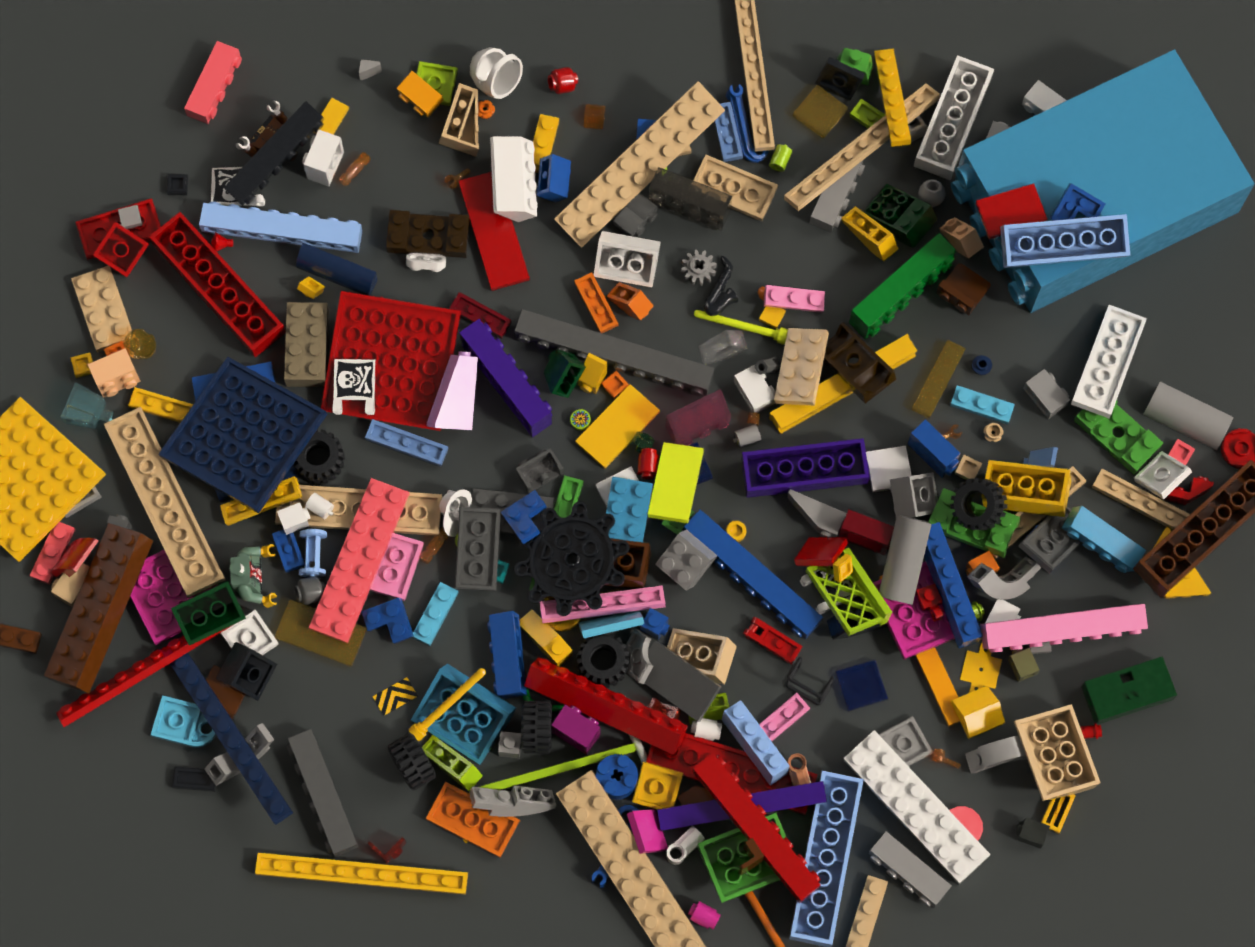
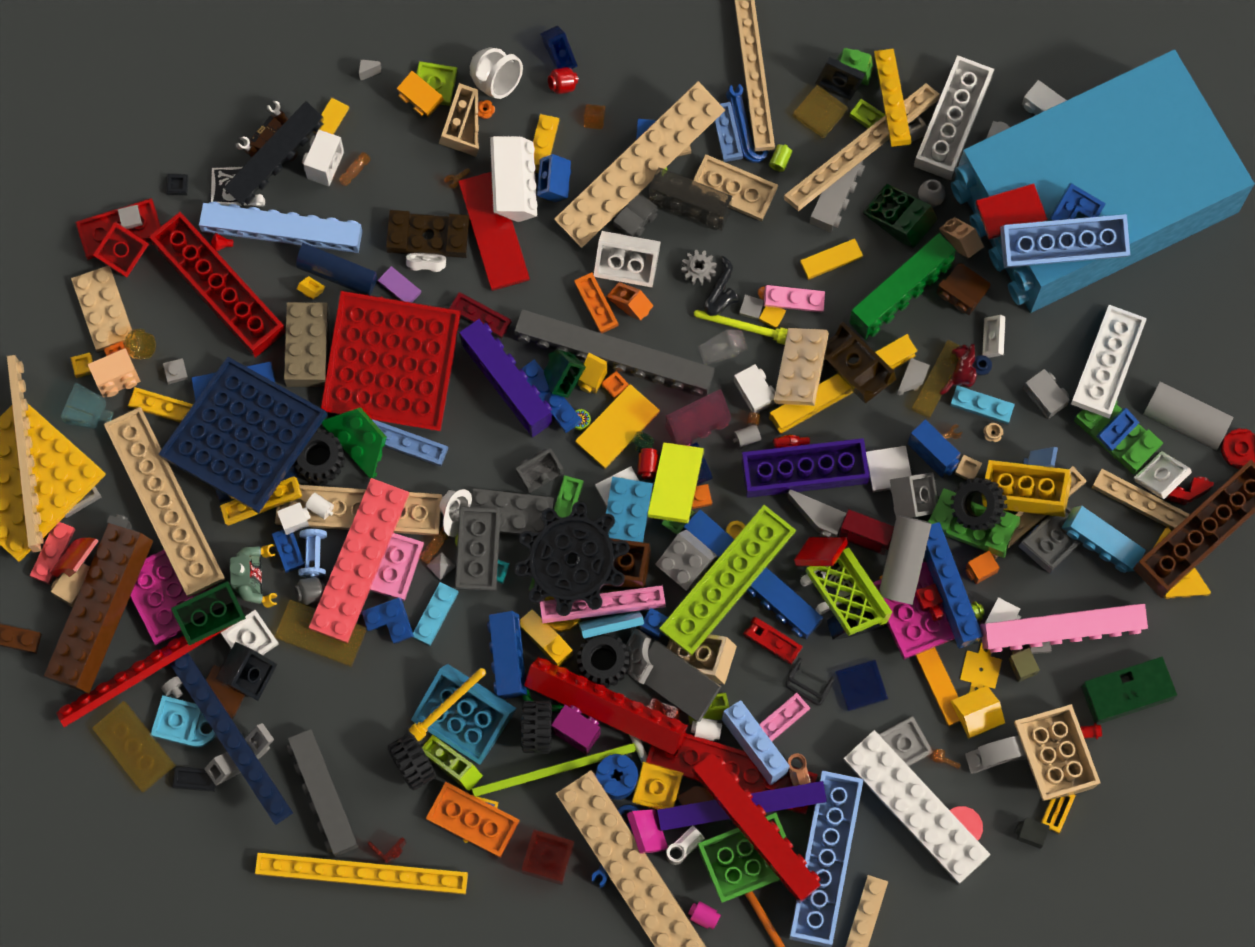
(26, 461): none -> tan plate
(134, 746): none -> clear yellow tile
(173, 687): none -> light grey tile
(175, 371): none -> light grey plate
(213, 82): coral brick -> none
(354, 381): flag -> none
(359, 438): none -> green wing
(395, 696): sticker -> none
(399, 285): none -> medium lavender tile
(441, 566): none -> light grey slope
(456, 394): slope -> none
(510, 745): light grey brick -> none
(512, 803): light grey slope -> none
(520, 515): blue plate -> none
(547, 857): none -> clear red brick
(558, 48): none -> clear blue slope
(561, 409): none -> blue plate
(702, 497): none -> orange plate
(727, 580): none -> lime plate
(751, 307): none -> light grey tile
(755, 855): reddish brown panel -> none
(767, 366): dark grey bar -> none
(790, 440): none -> red piece
(831, 259): none -> yellow tile
(842, 568): yellow tile -> none
(870, 233): yellow slope -> none
(909, 869): light grey brick -> none
(913, 376): none -> light grey slope
(964, 372): none -> dark red animal
(993, 336): none -> white plate
(1006, 586): light grey arch -> none
(1117, 429): none -> blue plate
(1181, 451): coral tile -> none

